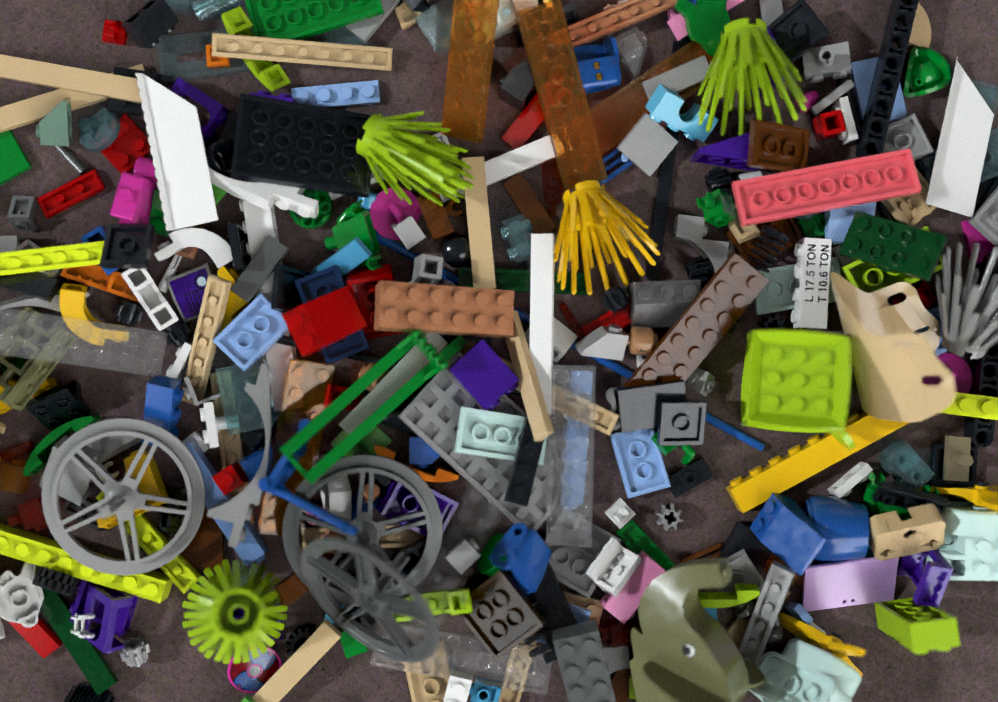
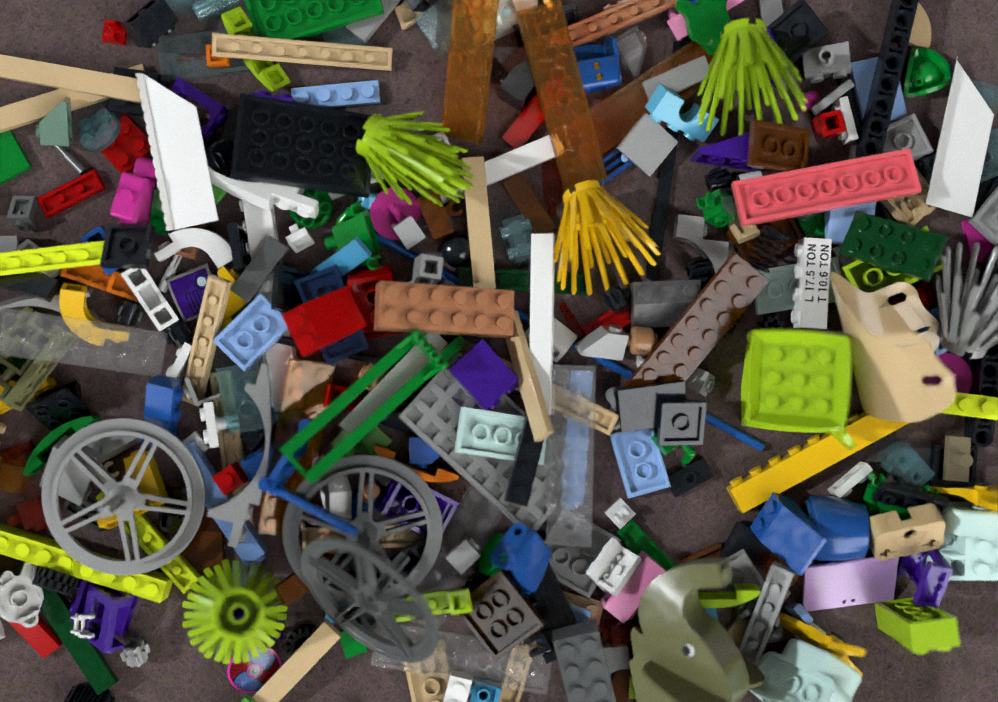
(299, 238): none -> white tile
(666, 511): light grey gear -> none

